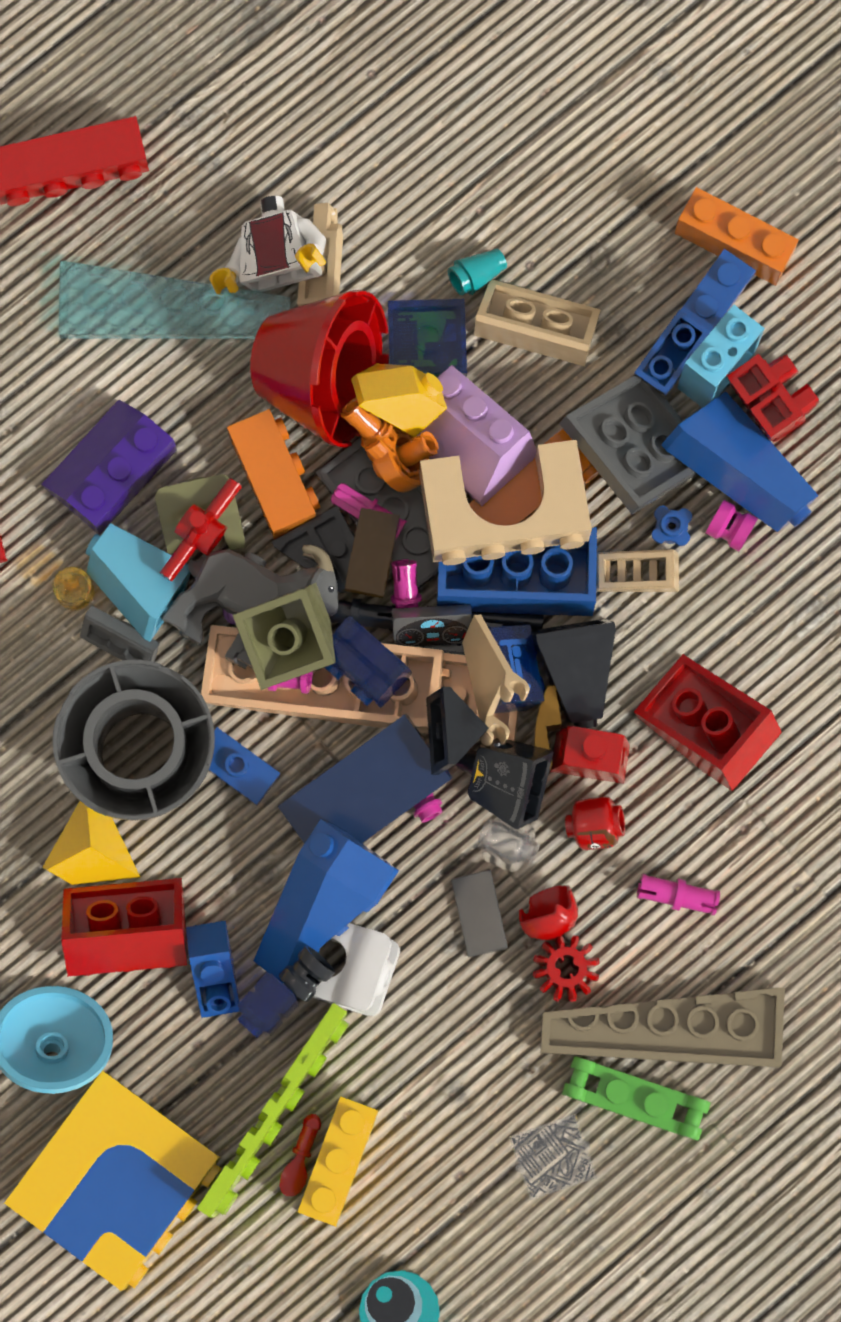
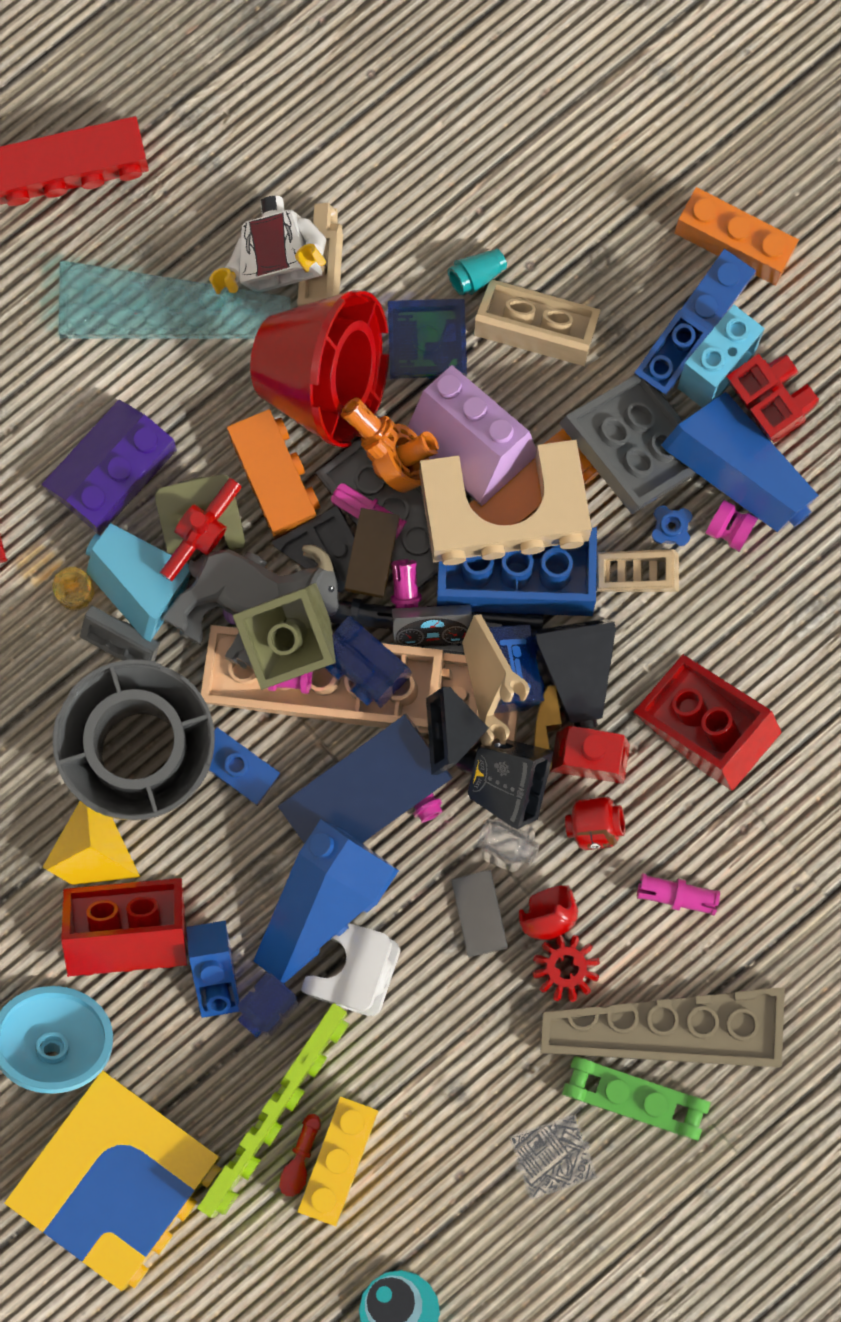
(306, 973): black wheel -> none
(400, 396): yellow slope -> none

